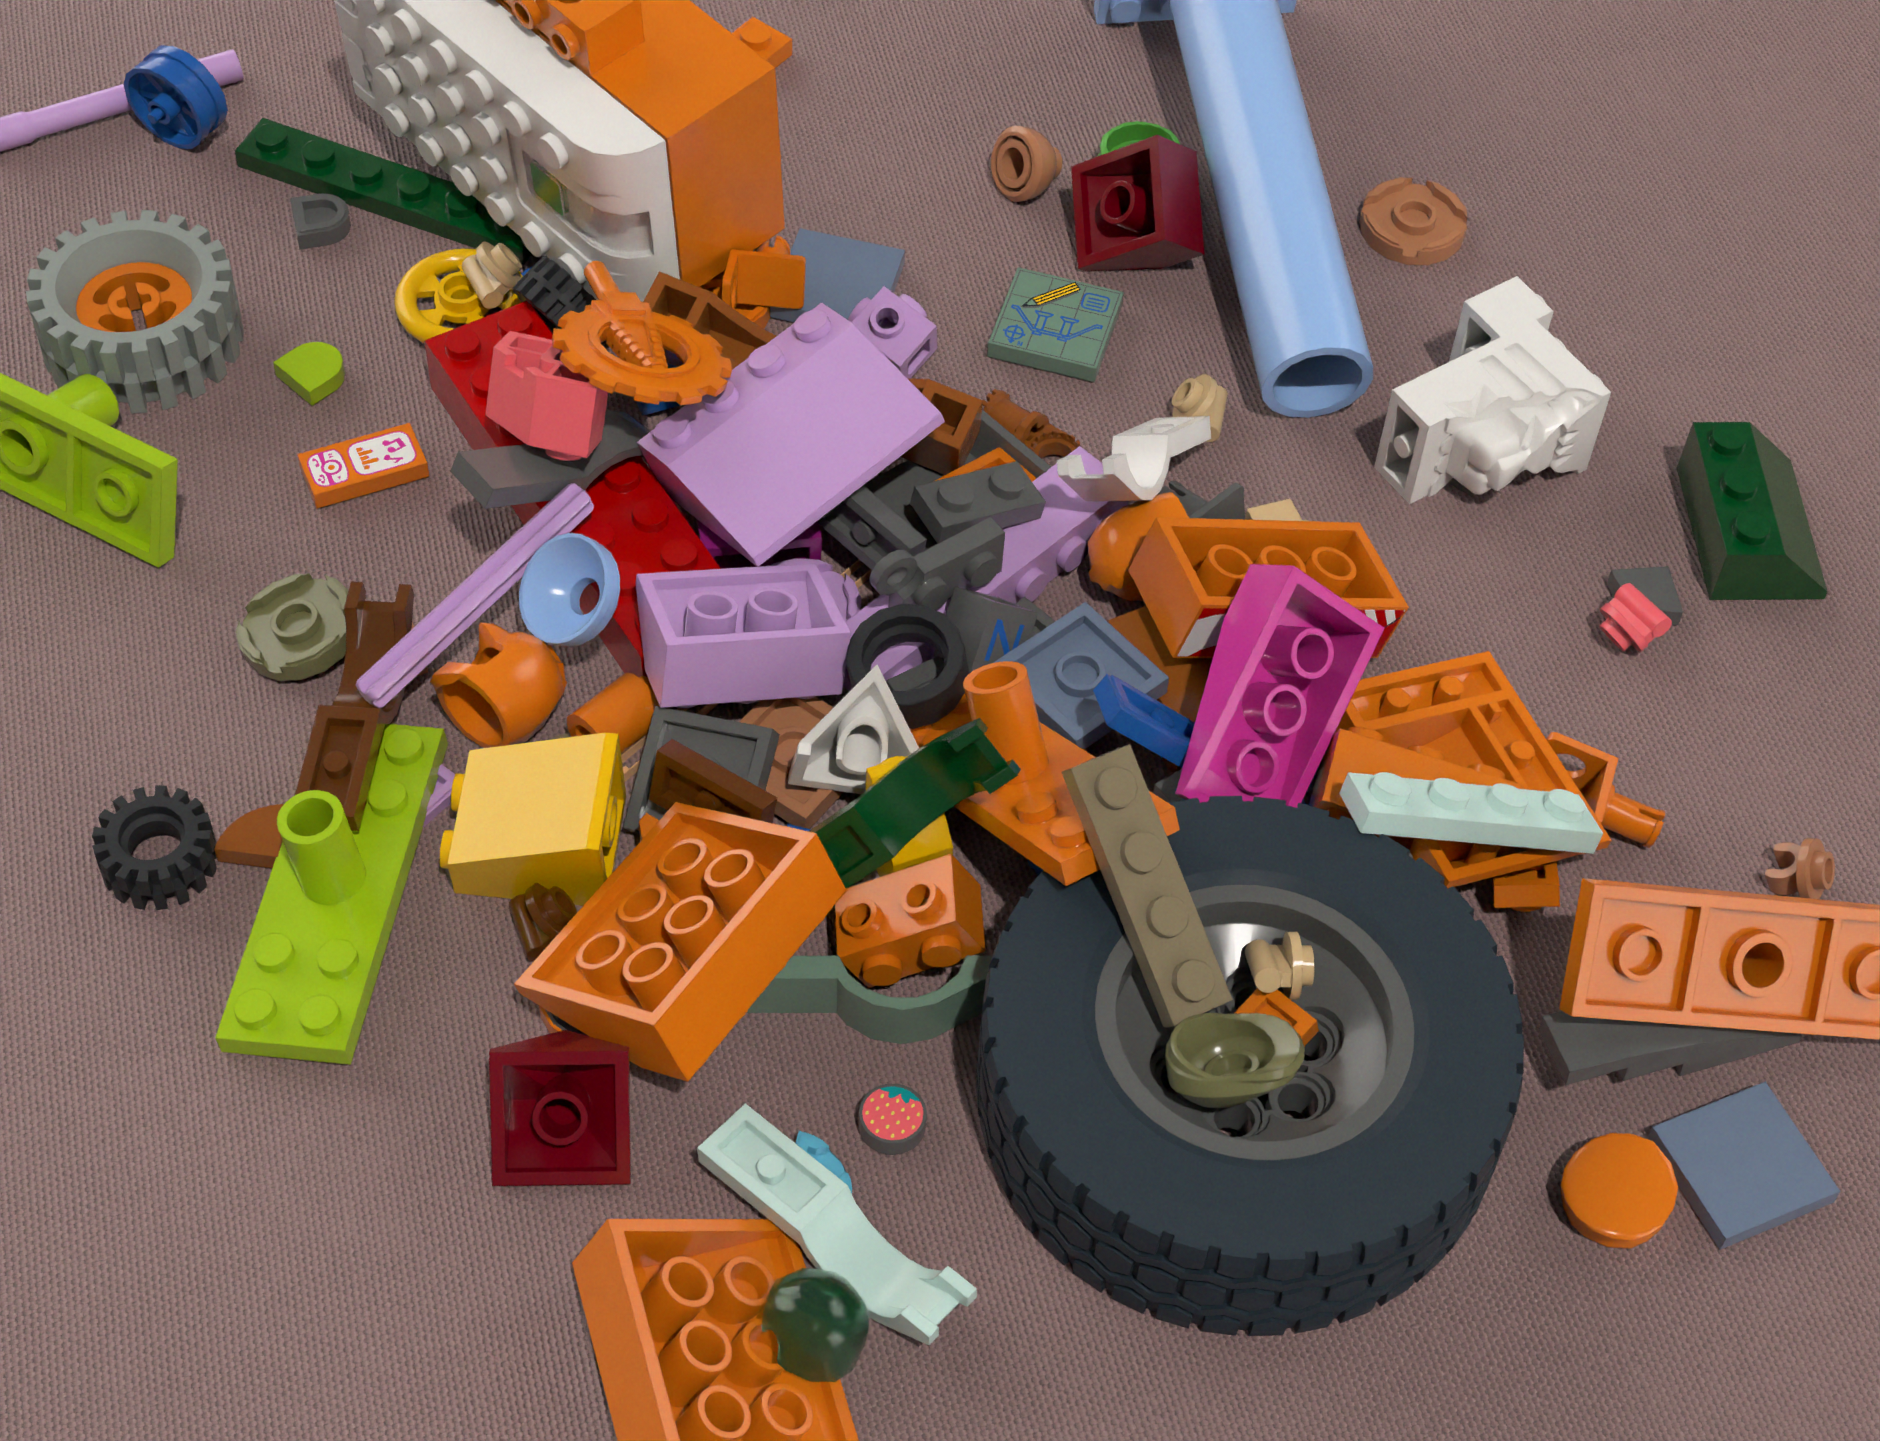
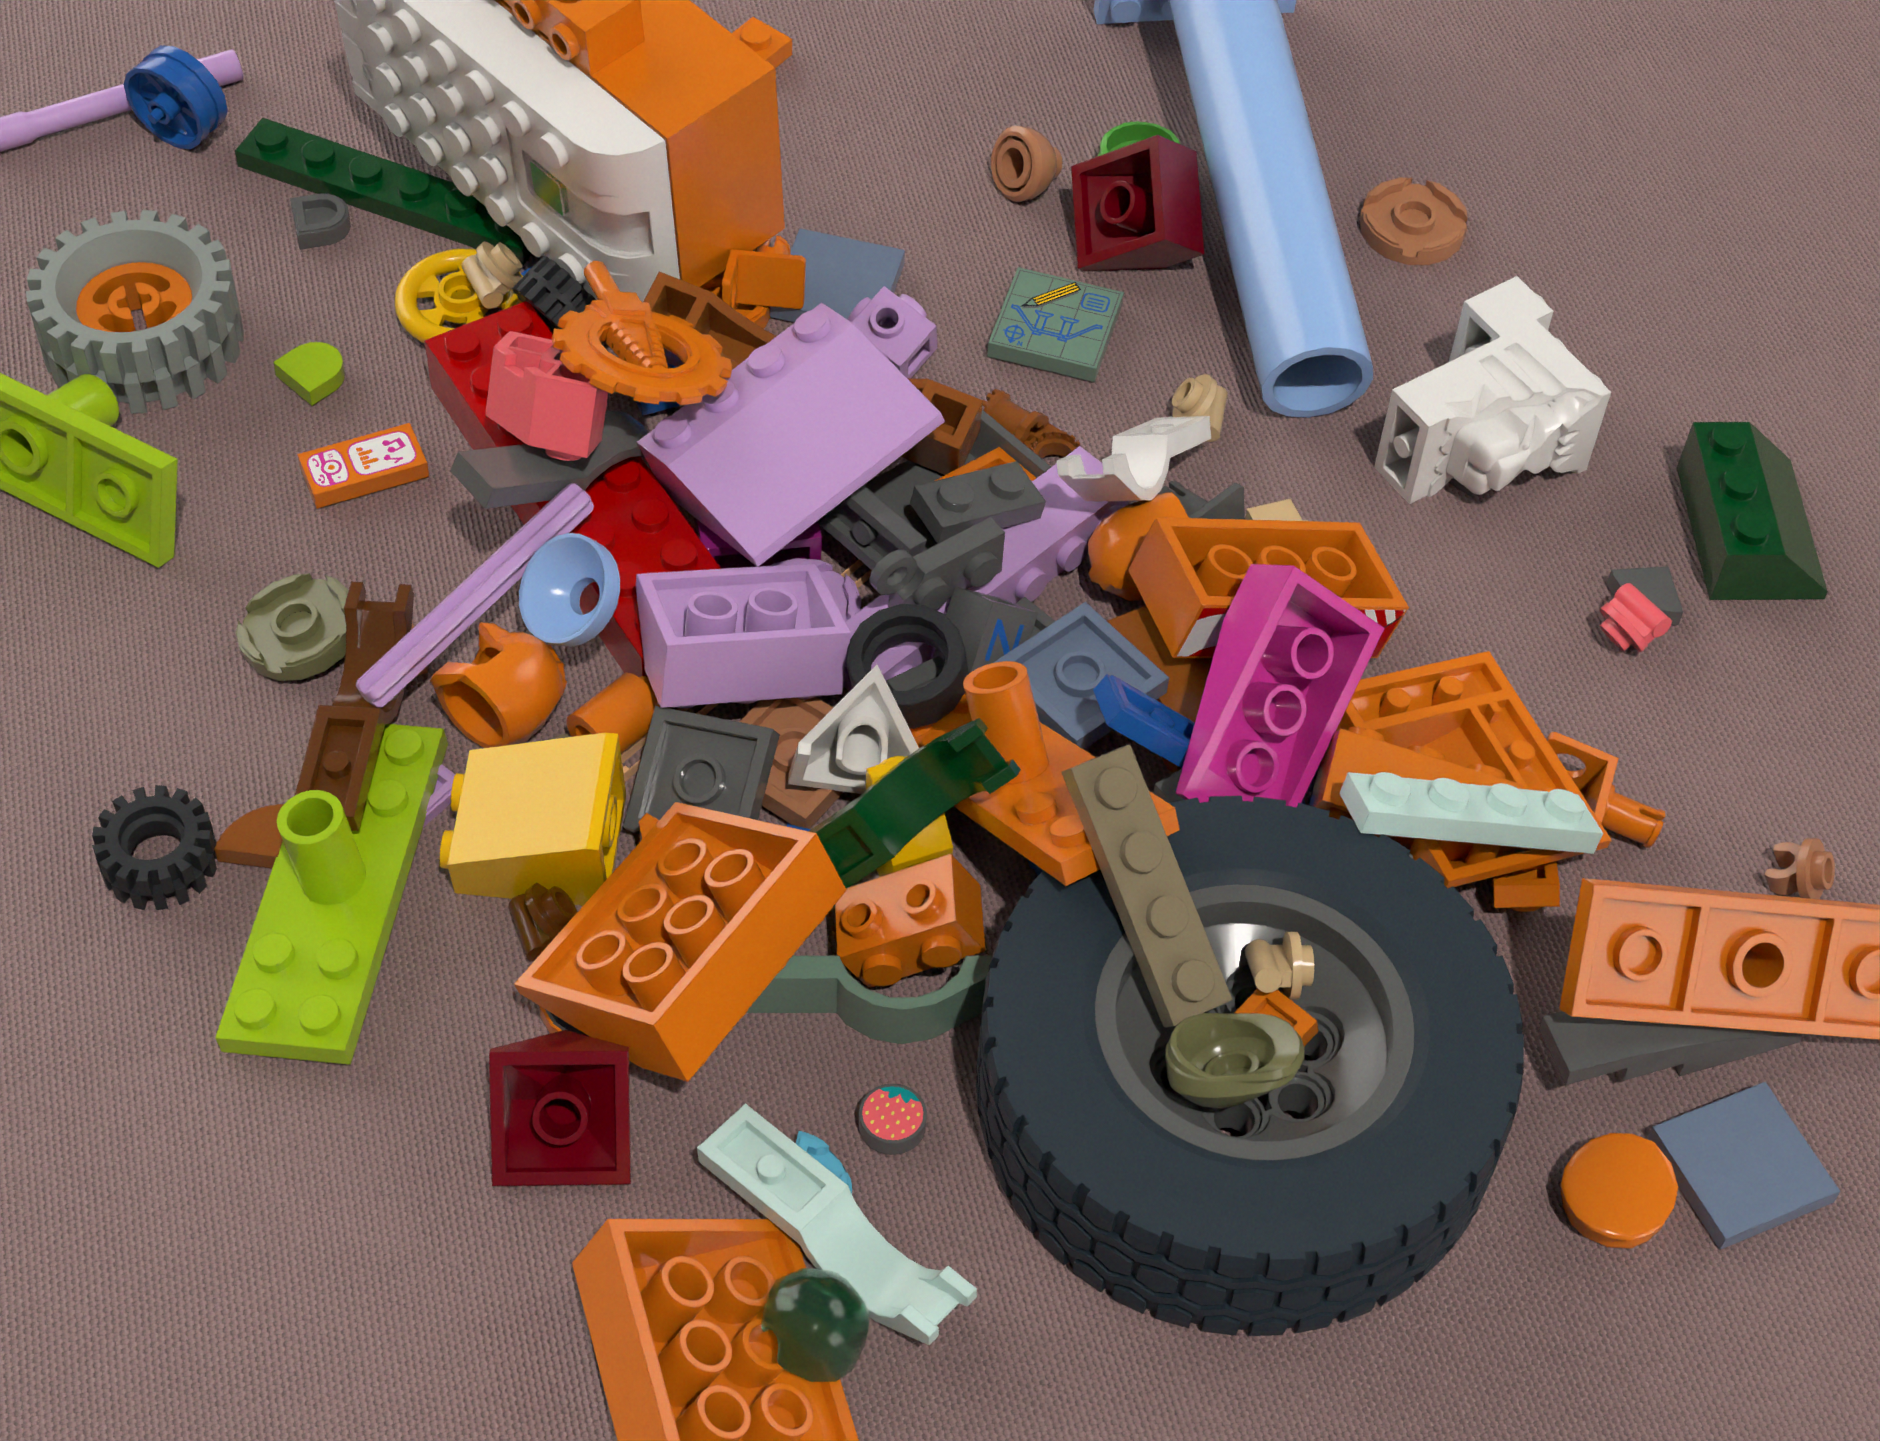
(696, 781): reddish brown plate -> none

